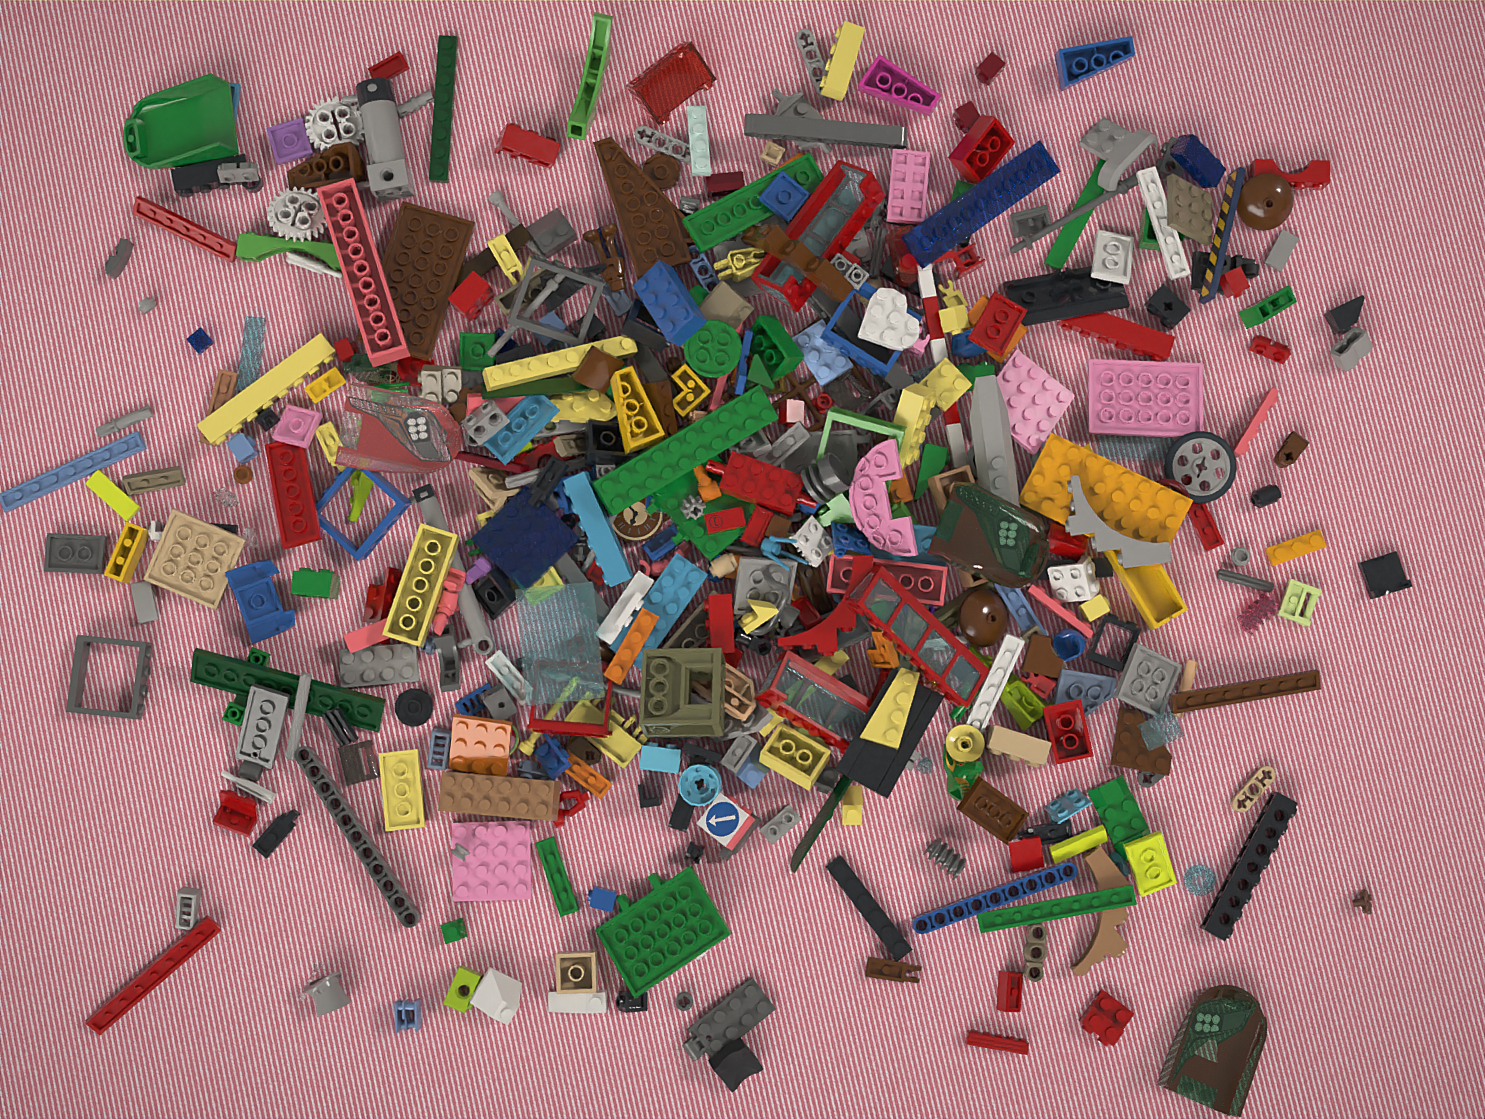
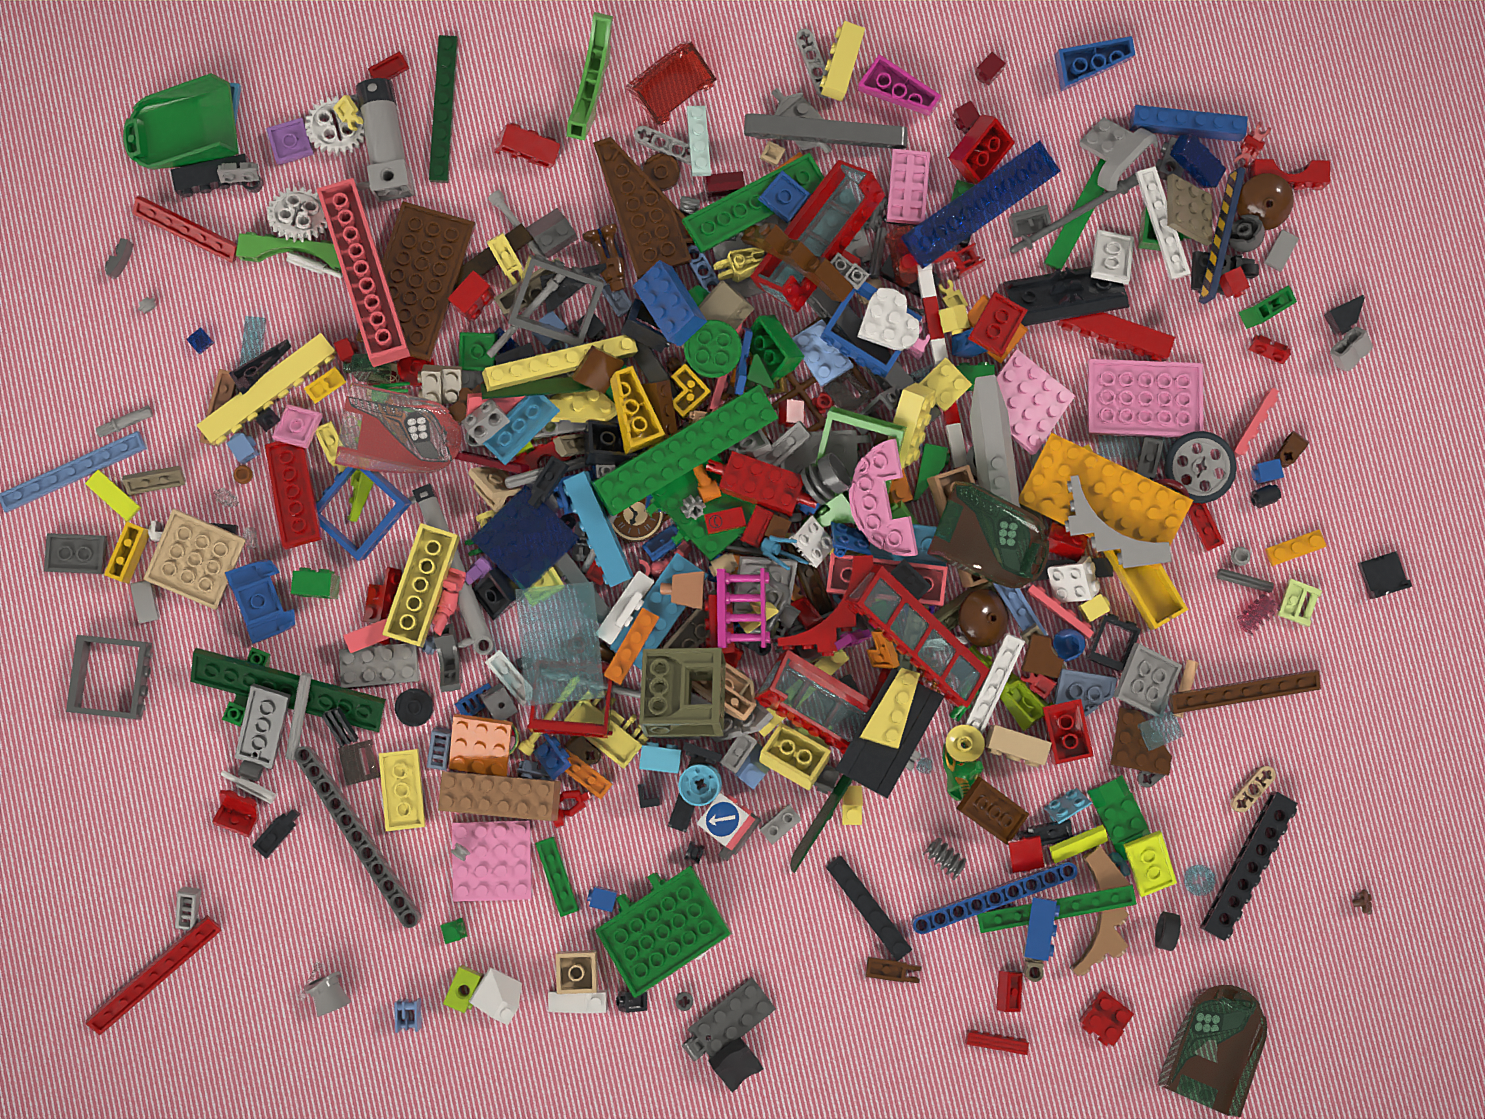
(253, 370): none -> black wing
(329, 167): reddish brown wedge -> none
(347, 112): none -> light yellow plate
(414, 103): light grey pin -> none
(686, 589): none -> nougat torso
(725, 598): none -> dark pink fence
(853, 638): none -> magenta plate
(911, 579): none -> black plate
(1041, 928): none -> blue brick
(1149, 457): none -> dark grey hinge
(1165, 297): black brick -> none
(1167, 931): none -> black tyre
(1187, 122): none -> blue brick
(1247, 234): none -> dark grey cylinder
(1252, 144): none -> red pin
(1267, 471): none -> blue brick

